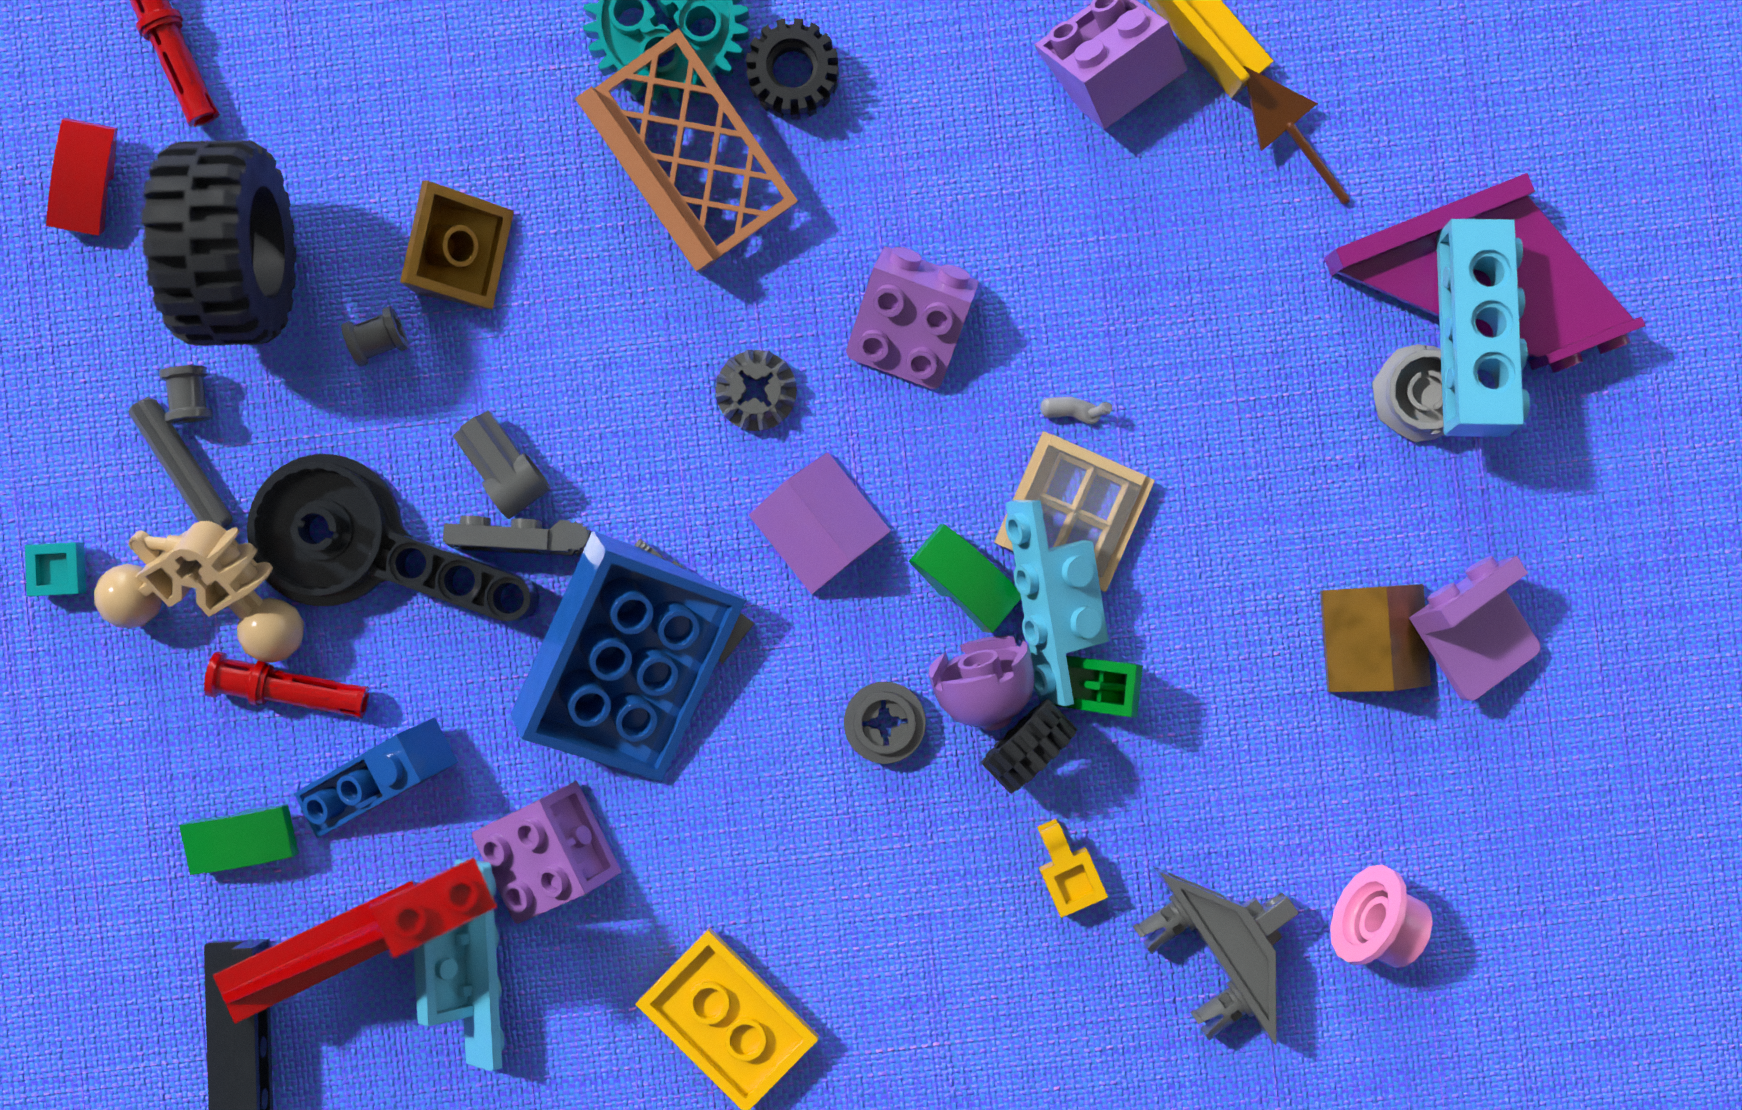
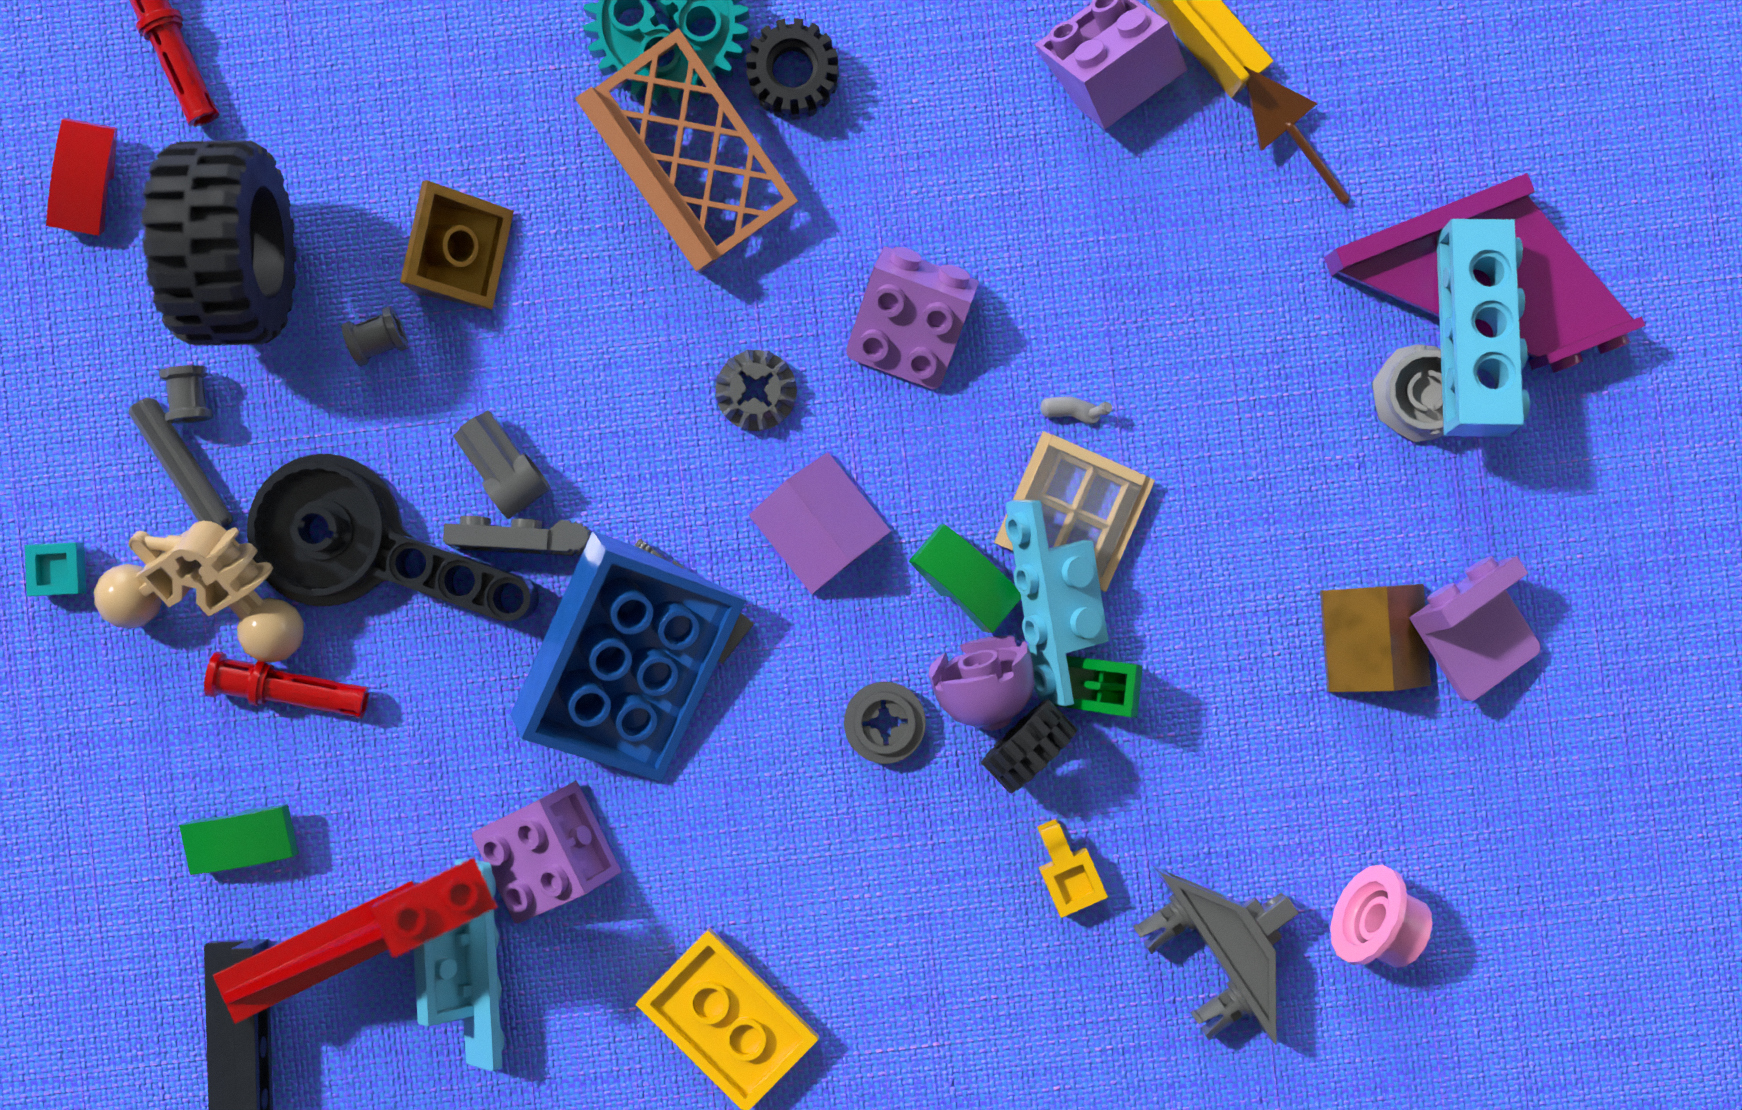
(376, 777): blue slope -> none

